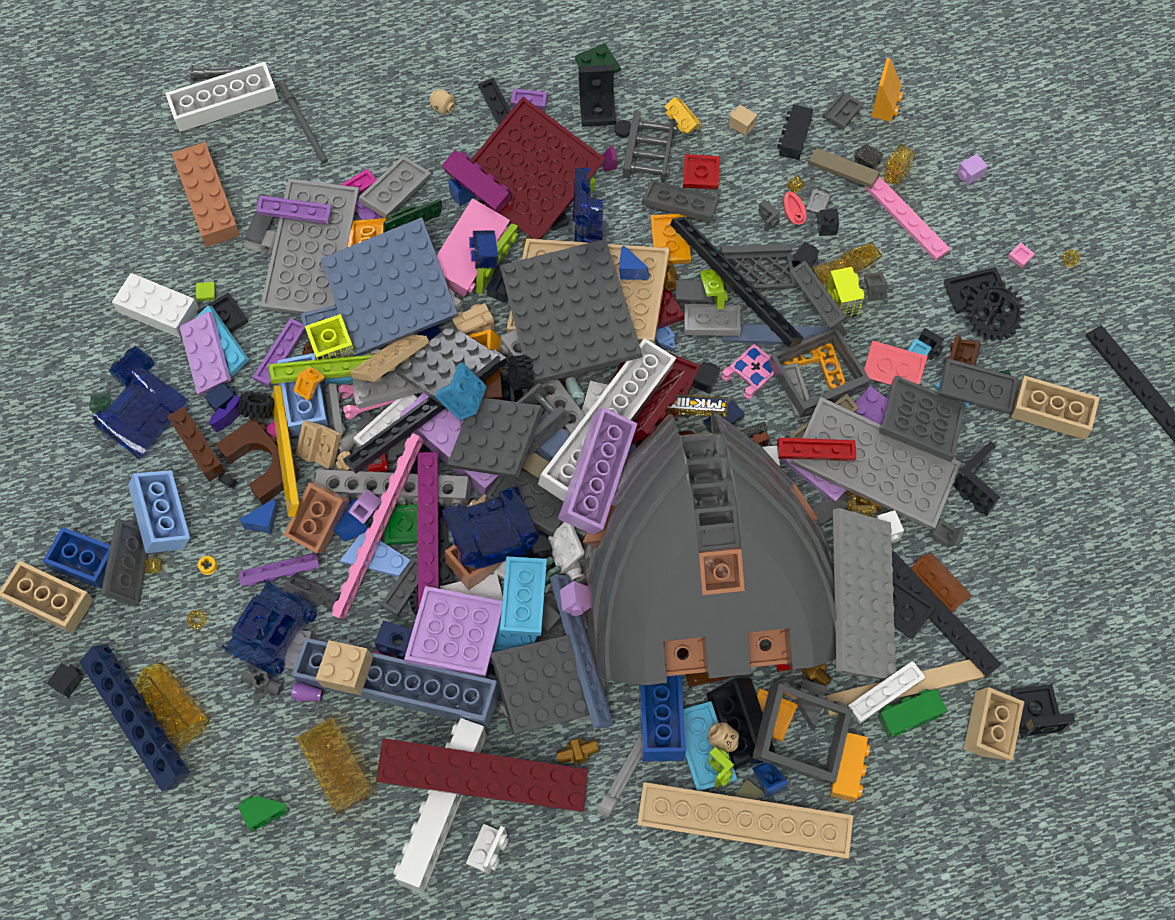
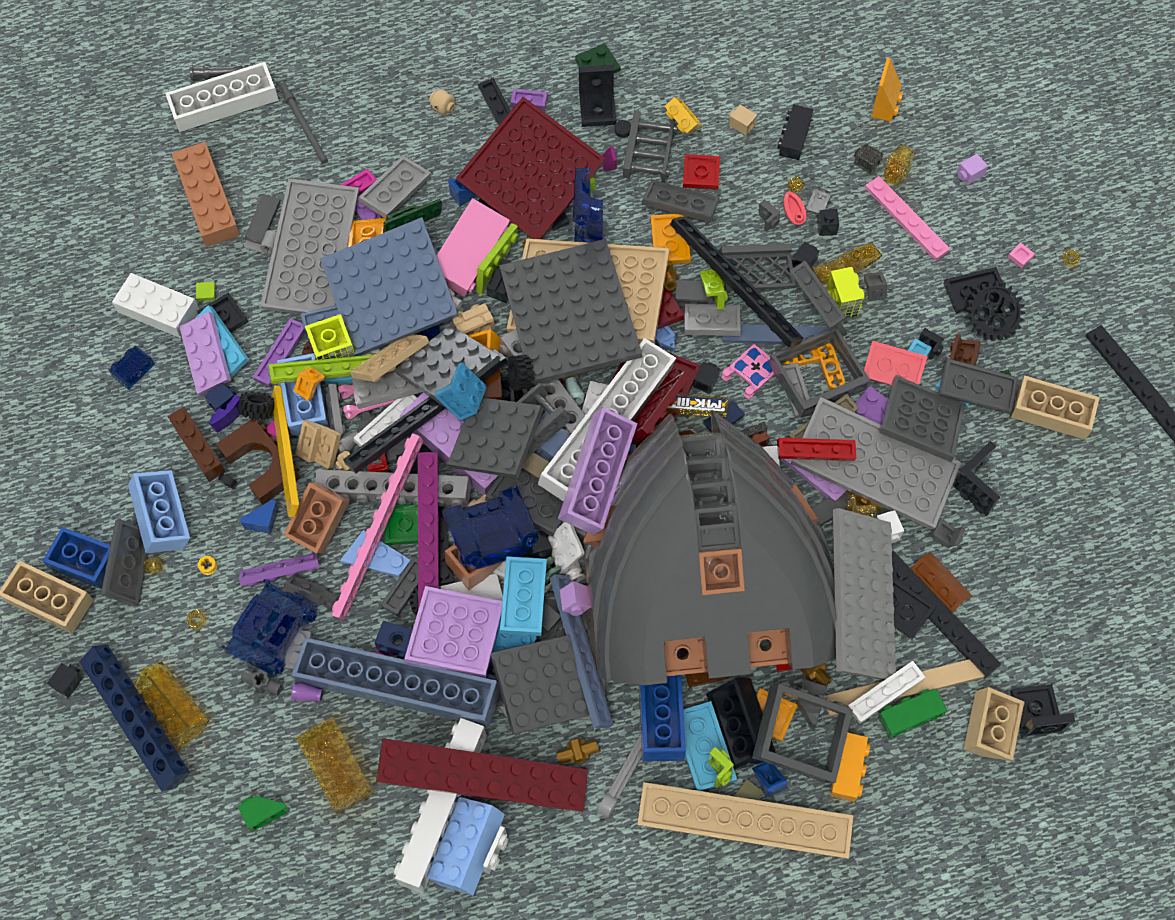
(99, 402): clear green slope -> none
(139, 412): clear blue piece -> none
(294, 209): medium lavender plate -> none
(344, 667): tan brick -> none
(349, 526): blue slope -> none
(365, 506): lavender brick -> none
(465, 845): none -> light blue brick
(476, 181): magenta brick -> none
(484, 249): clear blue brick -> none
(631, 266): blue slope -> none
(723, 737): tan head -> none
(842, 110): dark grey plate -> none
(844, 168): dark tan tile -> none

